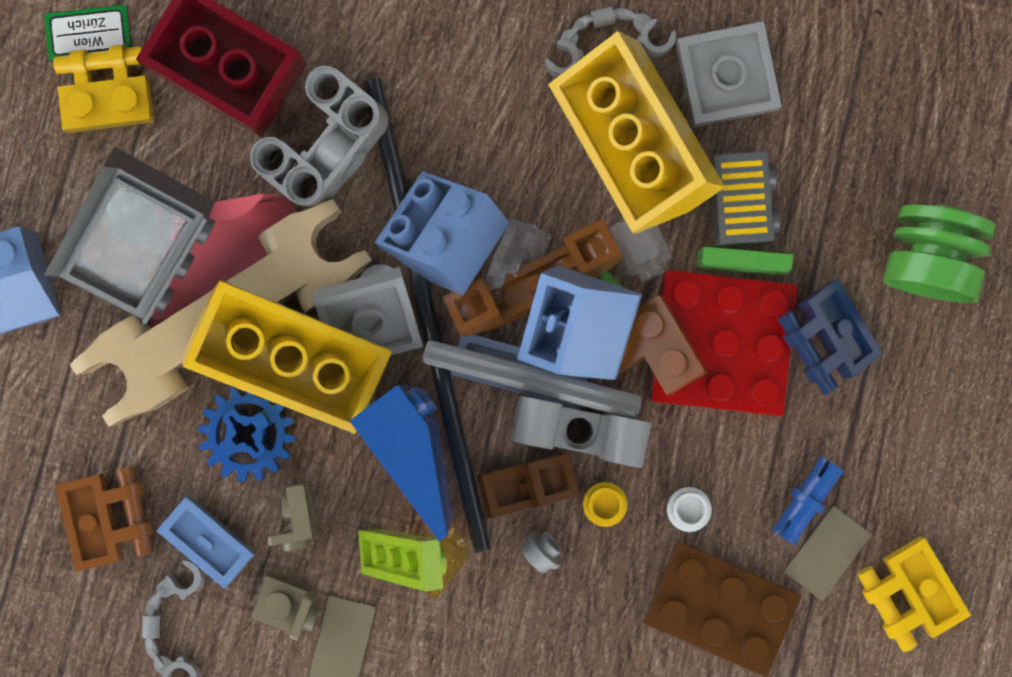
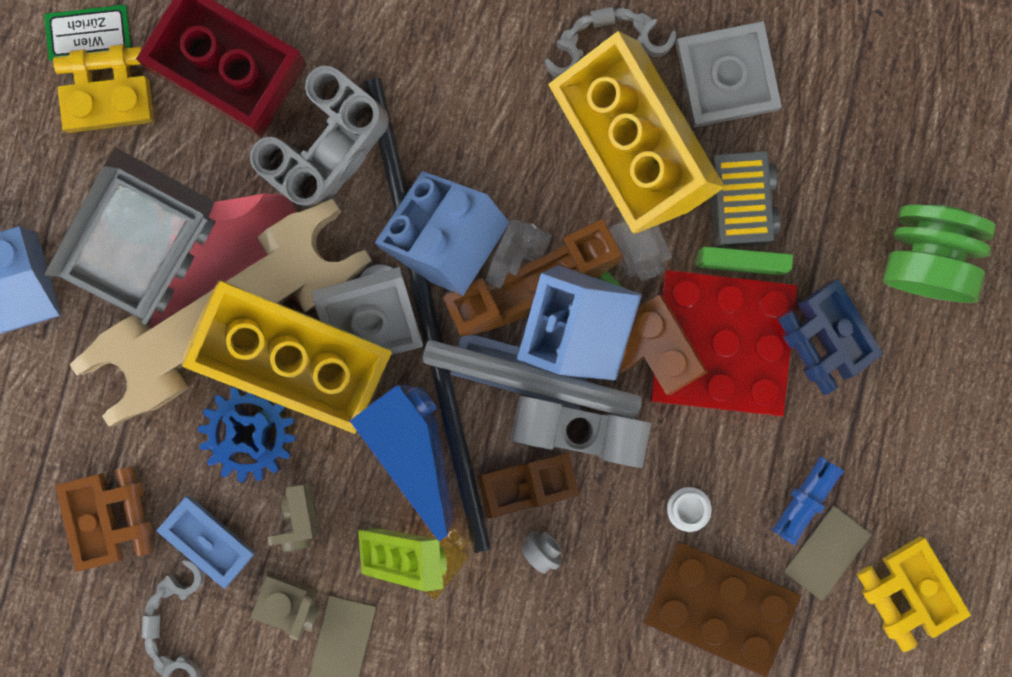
(605, 504): yellow plate -> none

